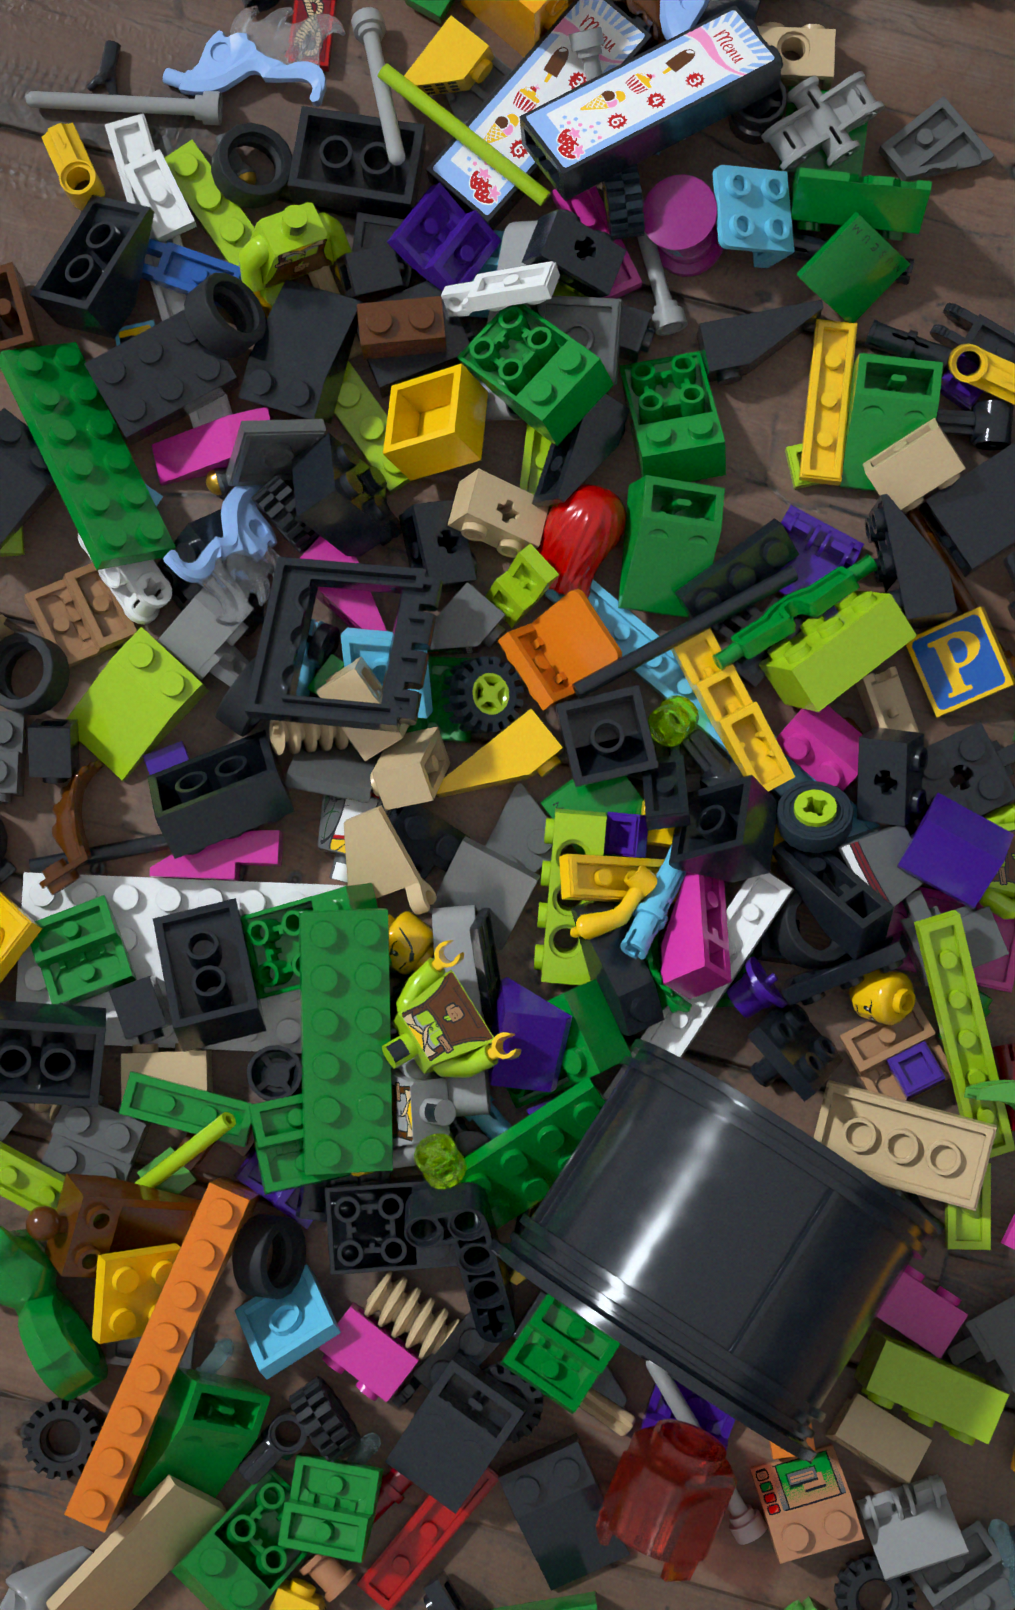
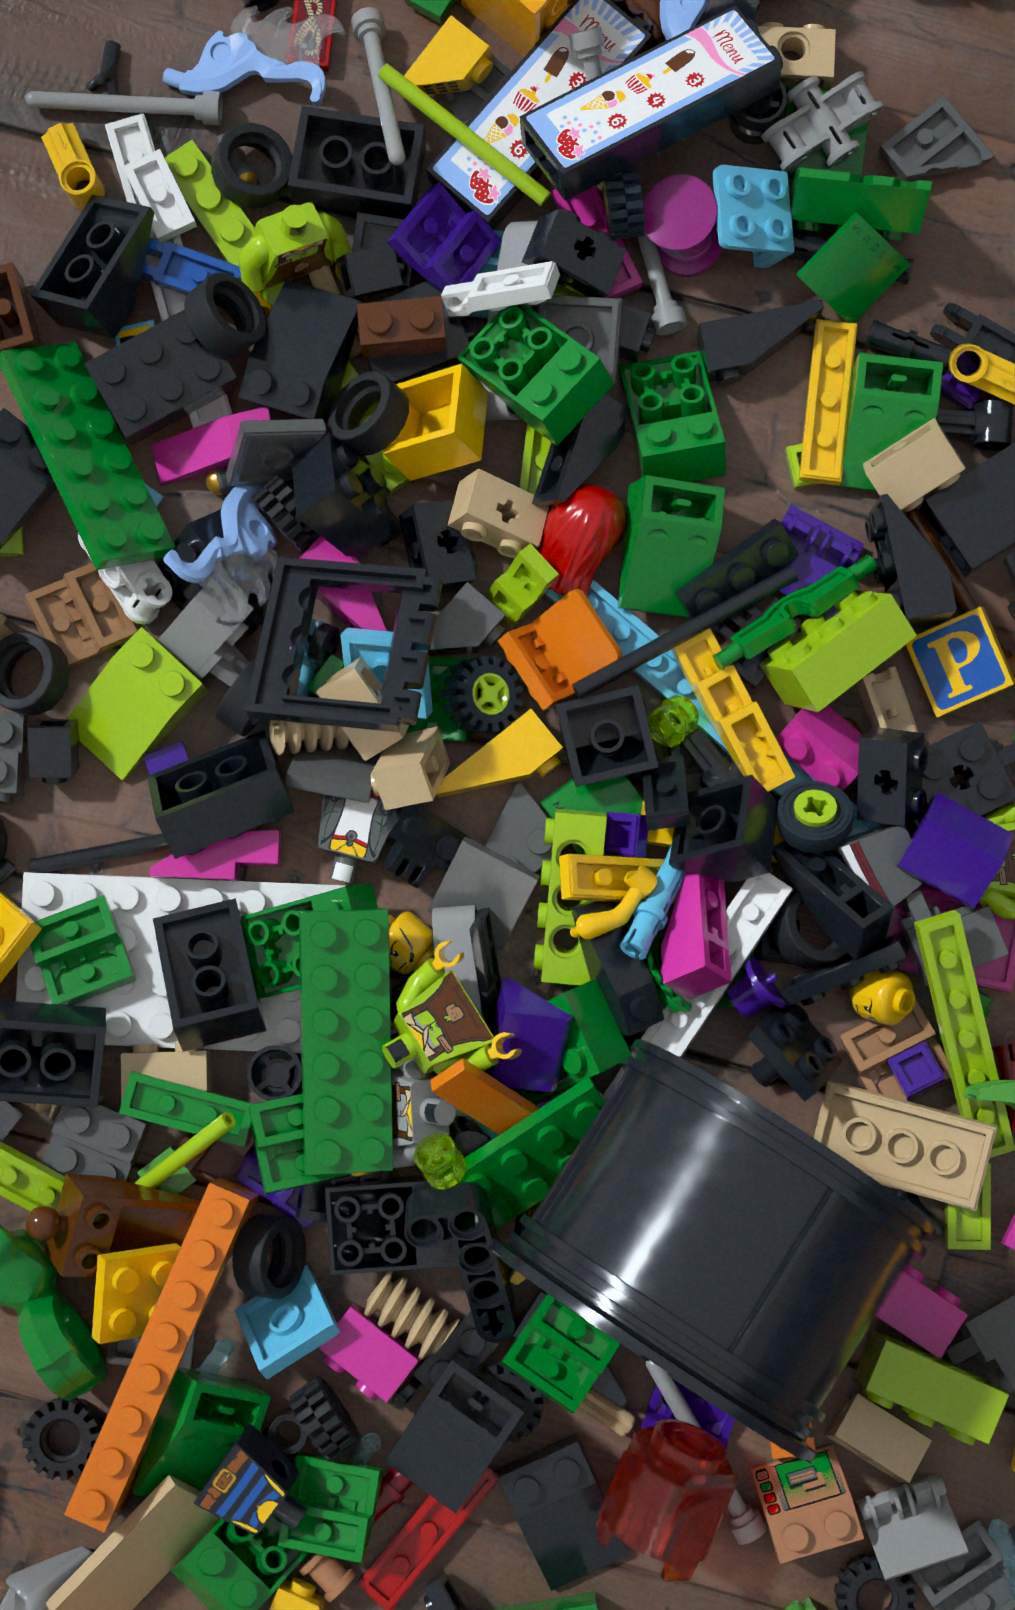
(70, 832): reddish brown plant -> none
(141, 1010): black brick -> none
(253, 1485): none -> torso
(355, 400): none -> black tyre
(380, 858): tan flag -> none
(481, 1096): none -> orange tile

